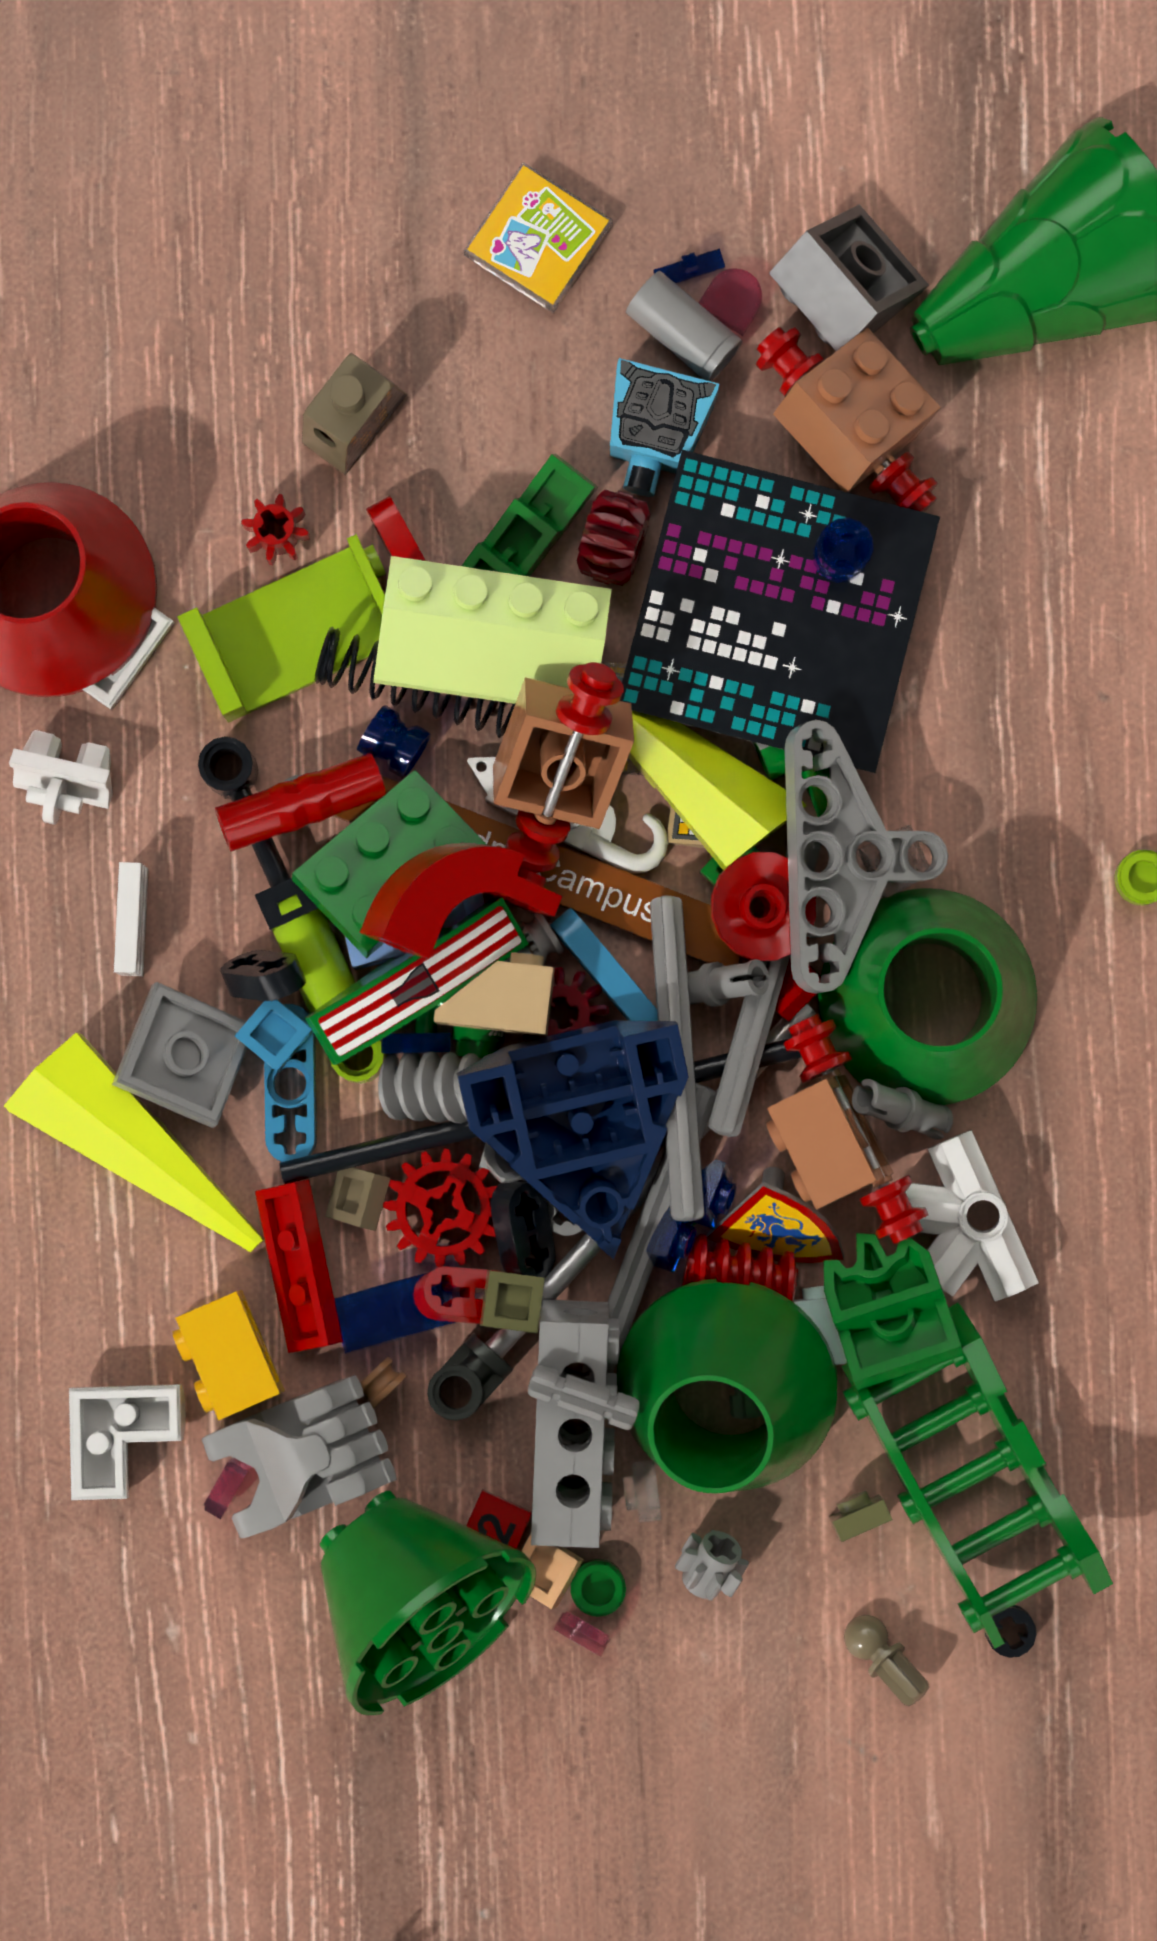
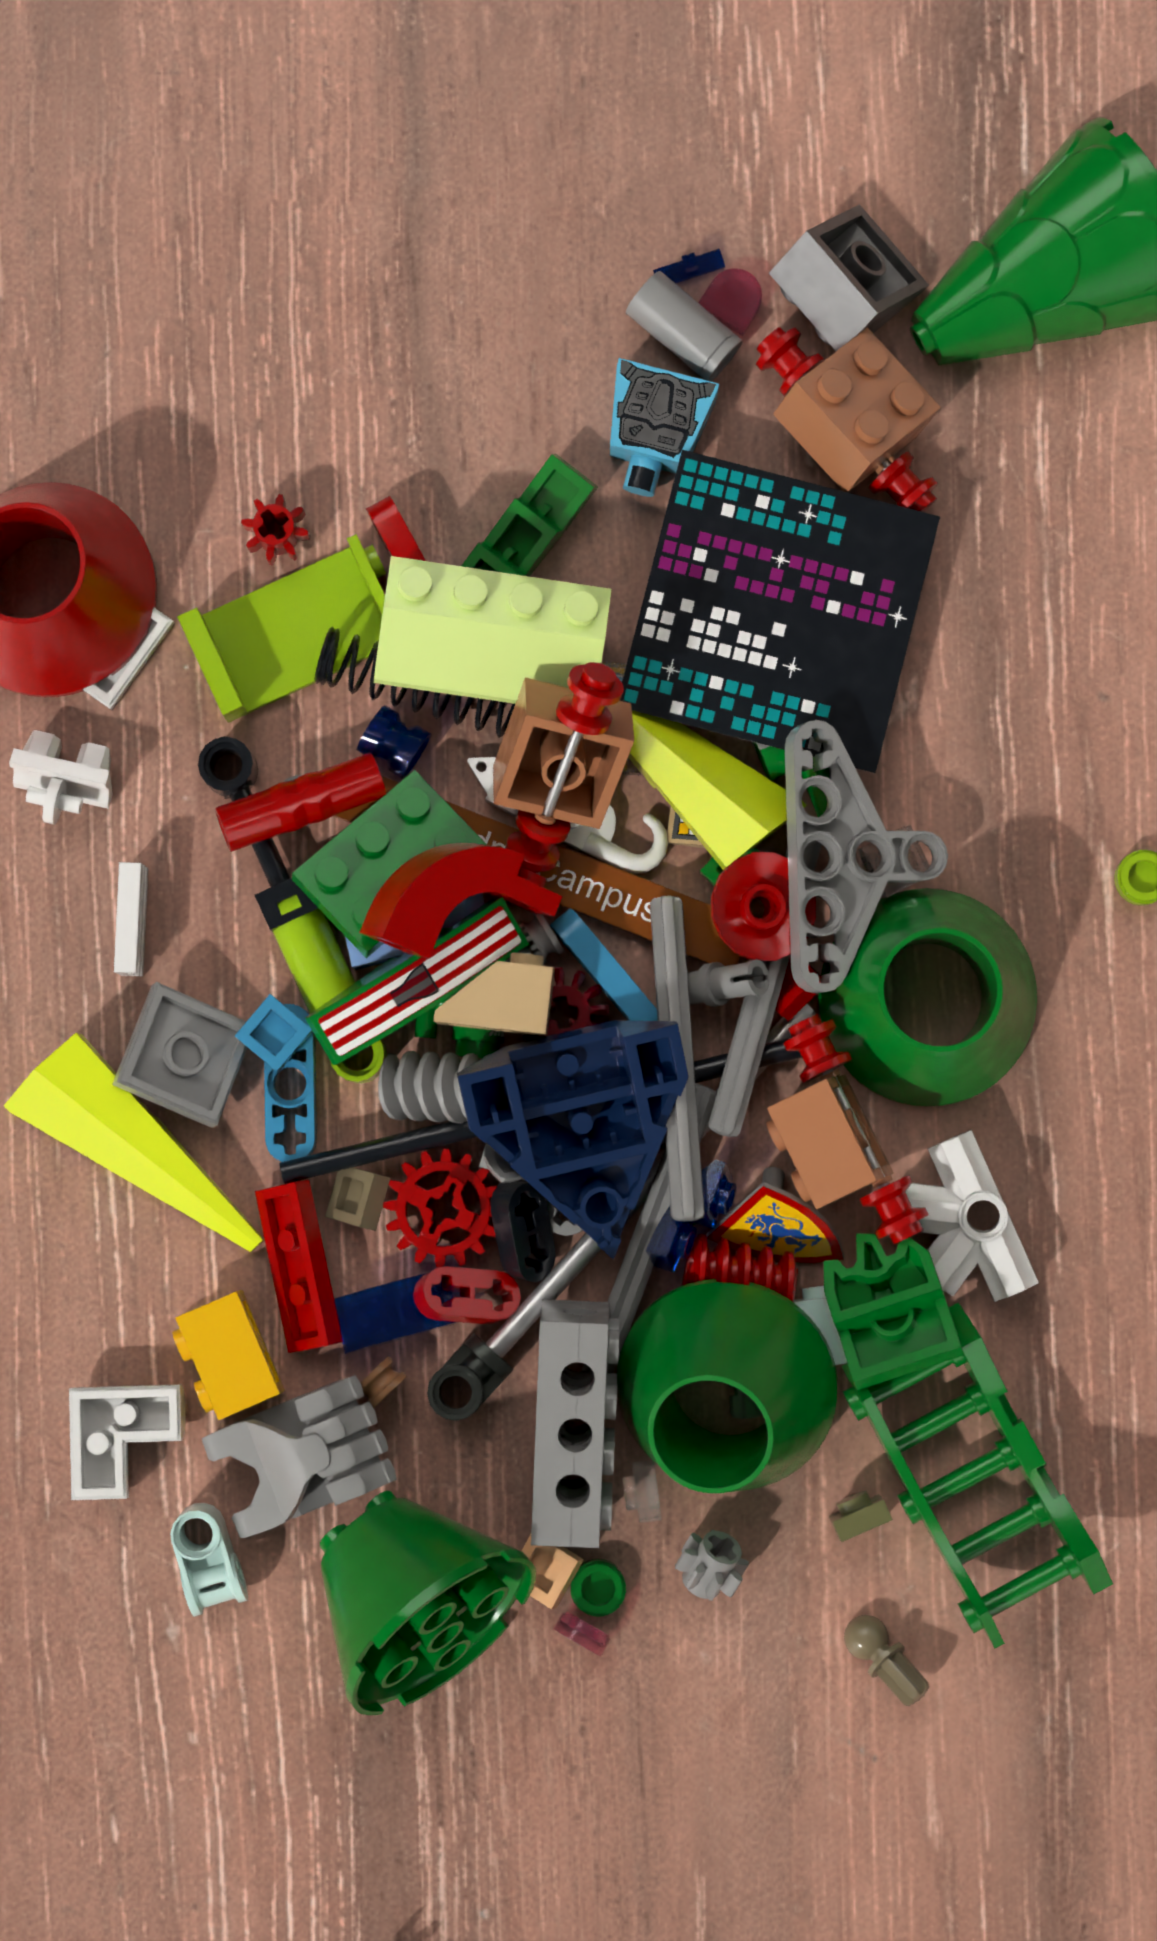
(208, 1562): none -> light aqua piece
(227, 1487): clear pink tile -> none
(263, 975): black beam -> none
(350, 412): dark tan torso -> none
(416, 1043): clear blue piece -> none
(499, 1518): red tile -> none
(512, 1301): olive plate -> none
(538, 237): tile -> none
(583, 1397): light grey axle -> none
(613, 537): dark red gear -> none
(849, 542): clear blue wheel -> none
(902, 1109): light grey pin -> none
(1027, 1640): black bush -> none

